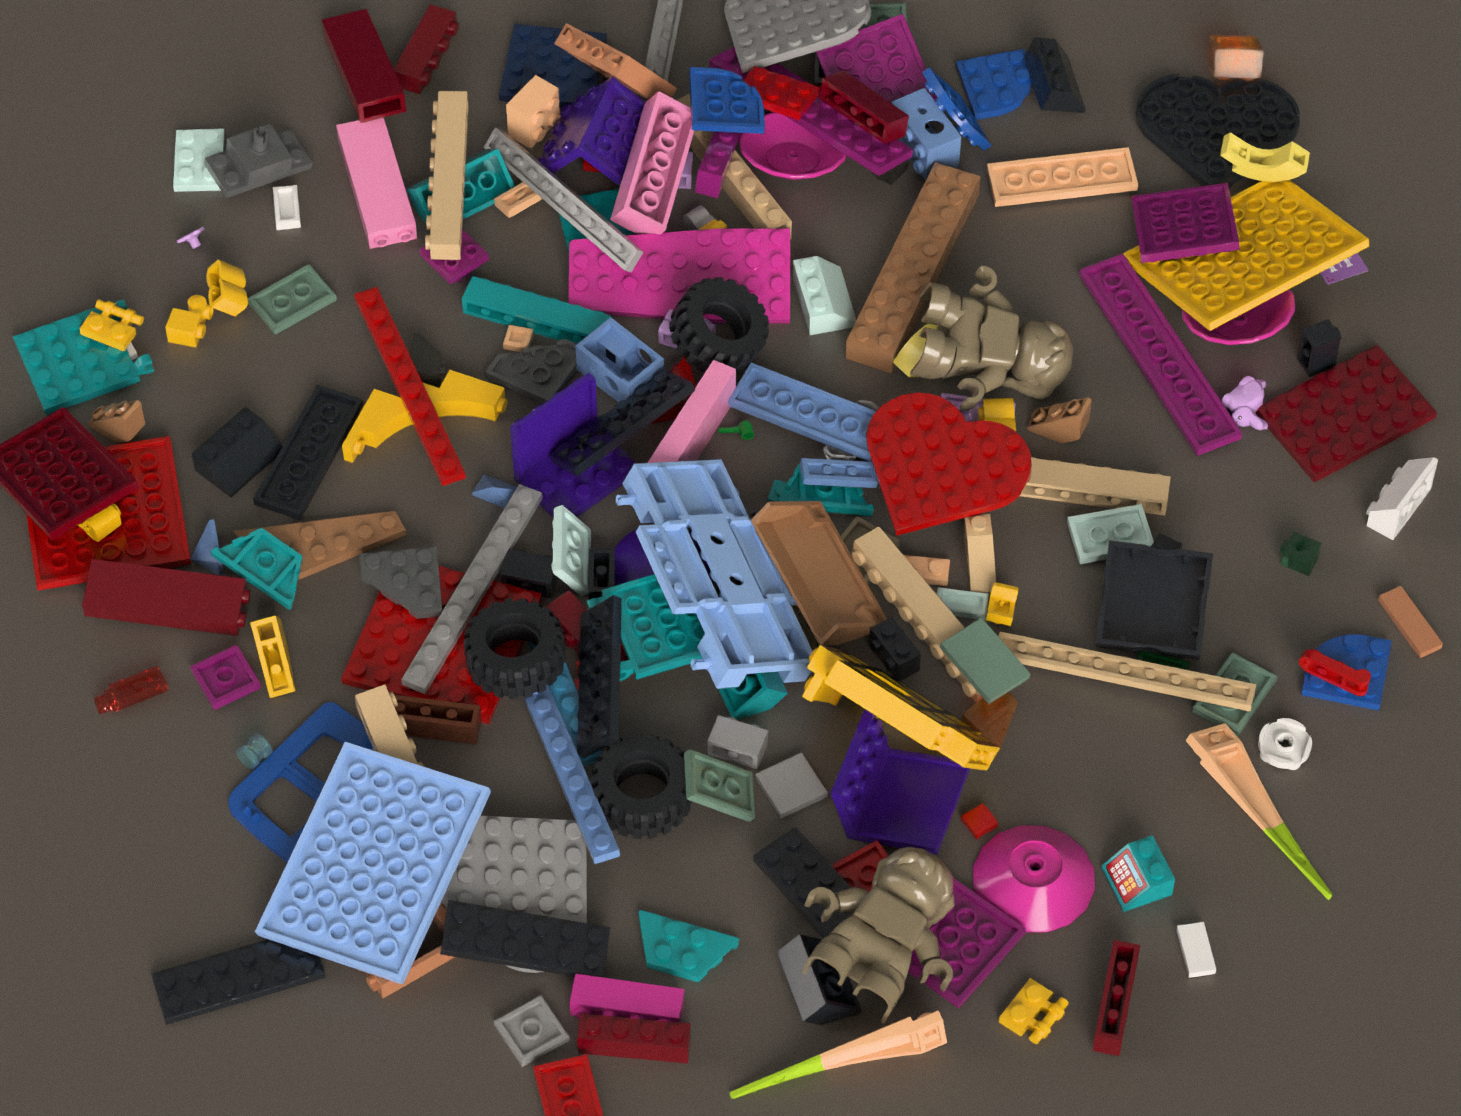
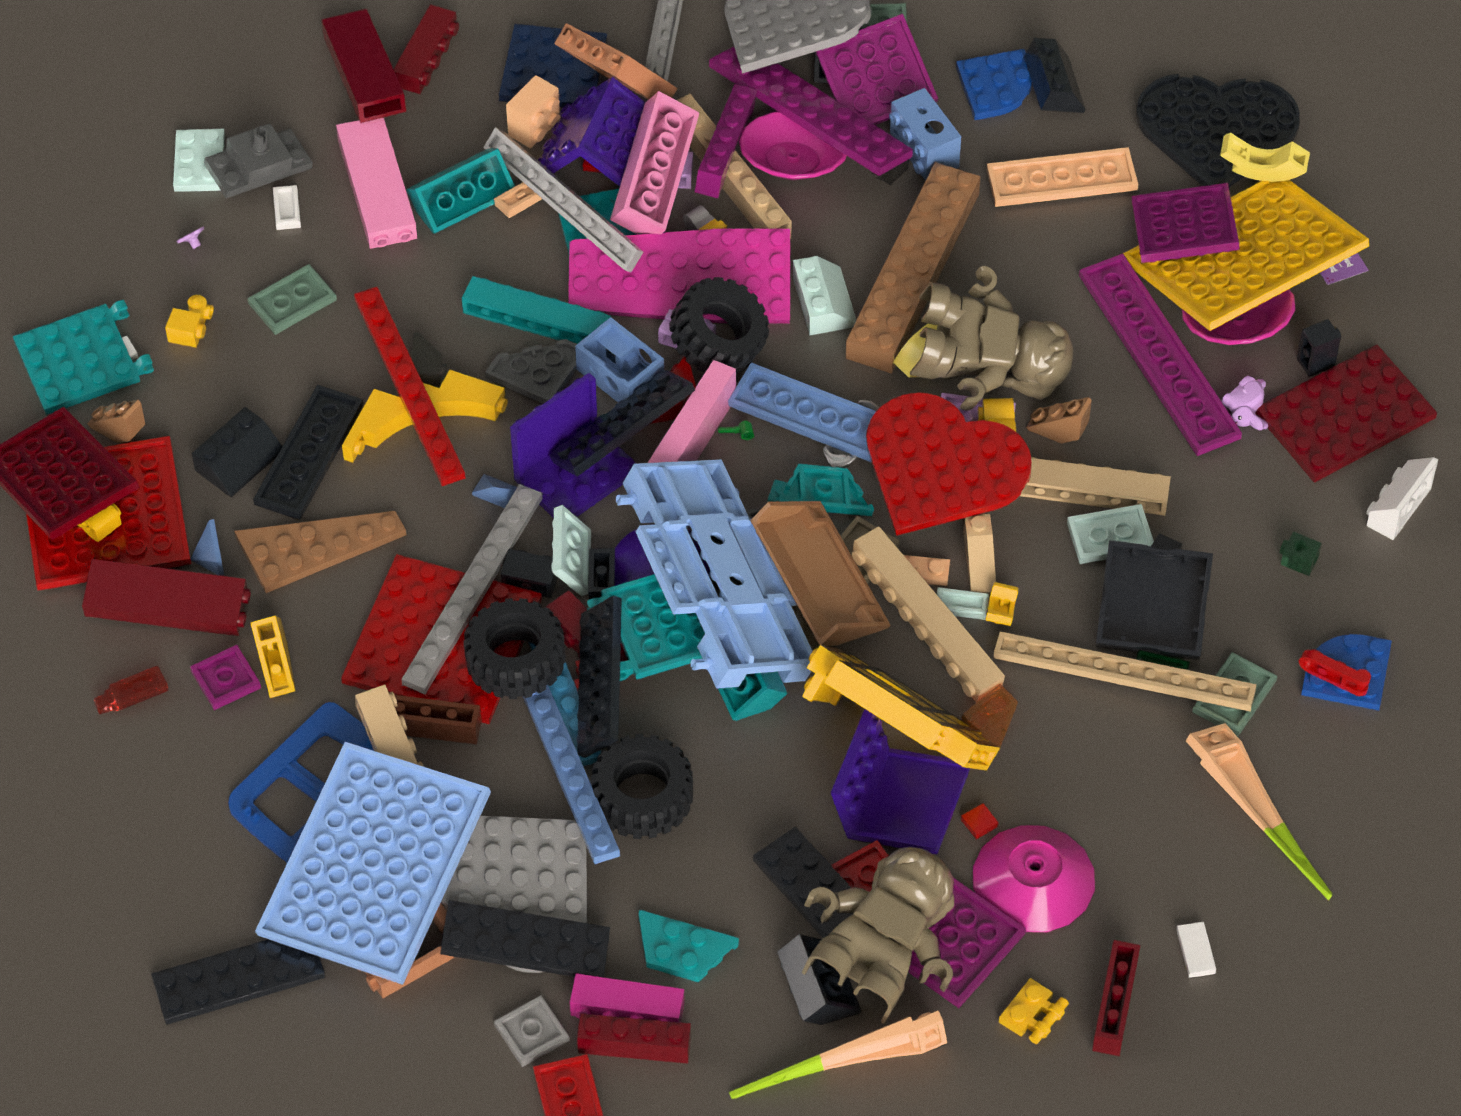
(109, 331): yellow plate -> none
(227, 288): yellow brick -> none
(254, 751): clear light blue wheel -> none
(264, 563): teal wing -> none
(406, 578): dark grey plate -> none
(449, 175): tan brick -> none
(453, 270): magenta plate -> none
(517, 338): light nougat tile -> none
(719, 785): sand green tile -> none
(724, 102): blue plate -> none
(737, 742): light grey brick -> none
(782, 93): red plate -> none
(791, 785): light grey tile -> none
(838, 473): medium blue plate -> none
(864, 107): dark red brick -> none
(894, 649): black brick -> none
(956, 108): blue plate -> none
(985, 660): sand green tile -> none
(1139, 874): teal slope -> none
(1235, 57): clear orange brick -> none
(1280, 756): white plate -> none
(1410, 622): nougat tile -> none

